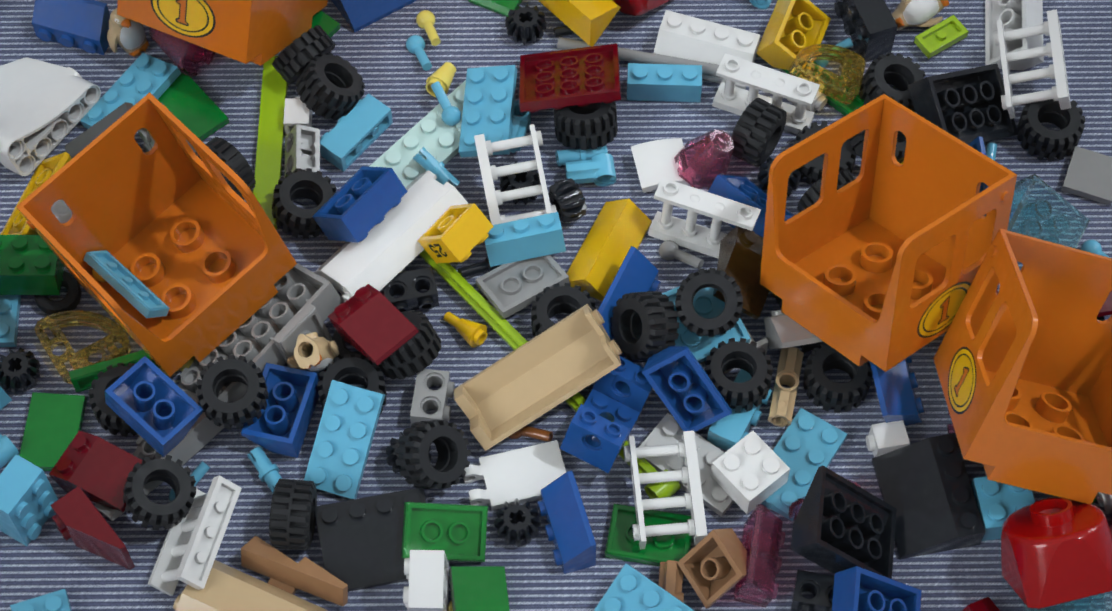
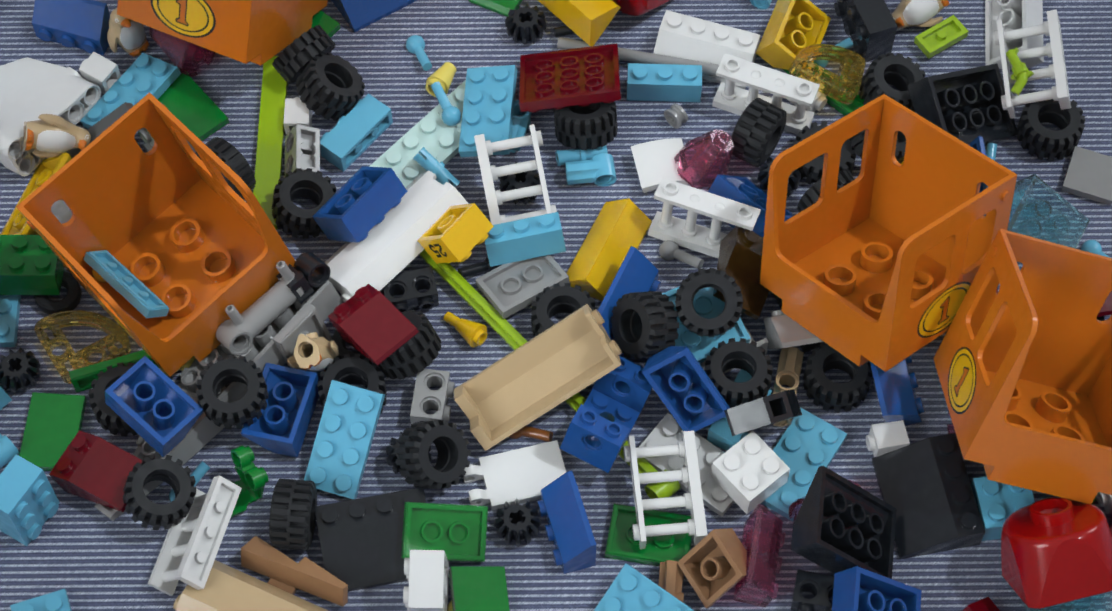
(53, 136): none -> animal
(87, 528): dark red slope -> none
(100, 71): none -> white brick
(252, 478): none -> green piece
(267, 471): medium azure pin -> none
(292, 287): none -> light grey piece
(426, 20): light yellow bar -> none
(568, 200): black gear -> none
(675, 116): none -> light grey bush
(763, 412): none -> slope
(1019, 70): none -> lime piece

